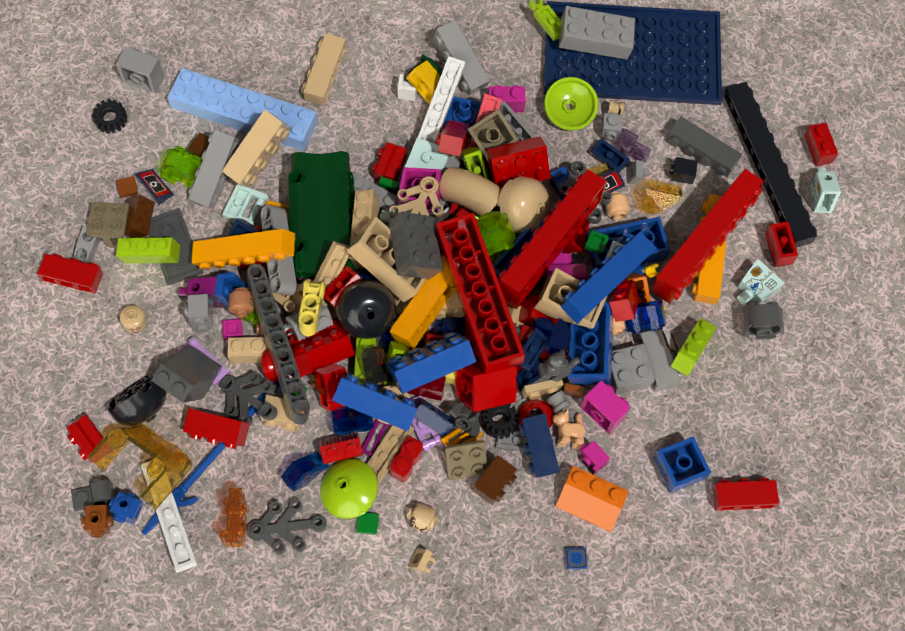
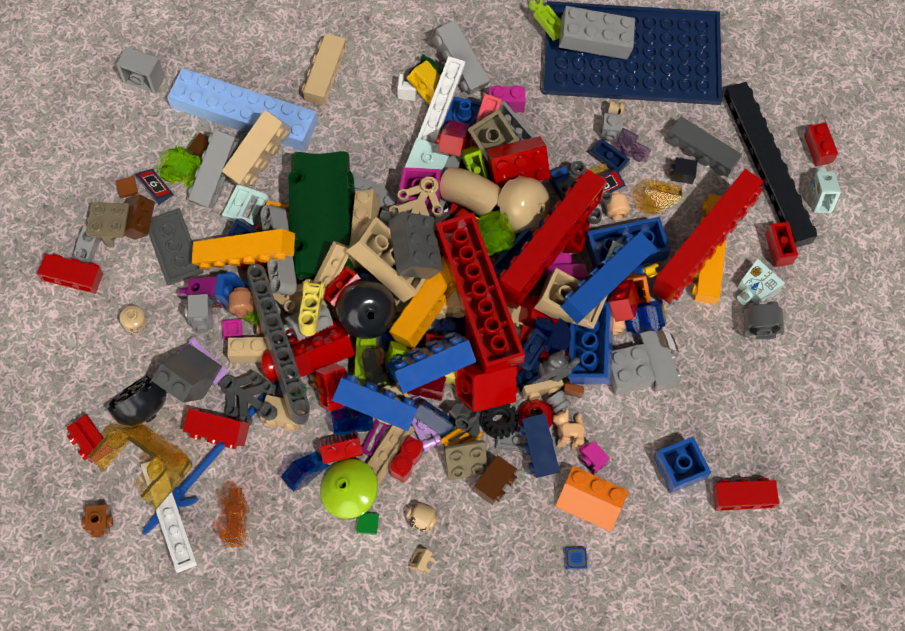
(98, 494): dark grey plate -> none
(109, 106): black tyre -> none
(125, 508): blue brick -> none
(148, 250): lime brick -> none
(282, 527): dark grey plant -> none
(389, 185): green tile -> none
(390, 162): red brick -> none
(575, 93): lime dish -> none
(596, 242): green tile -> none
(605, 407): dark pink brick -> none
(636, 172): light grey tile -> none
(693, 347): lime brick -> none

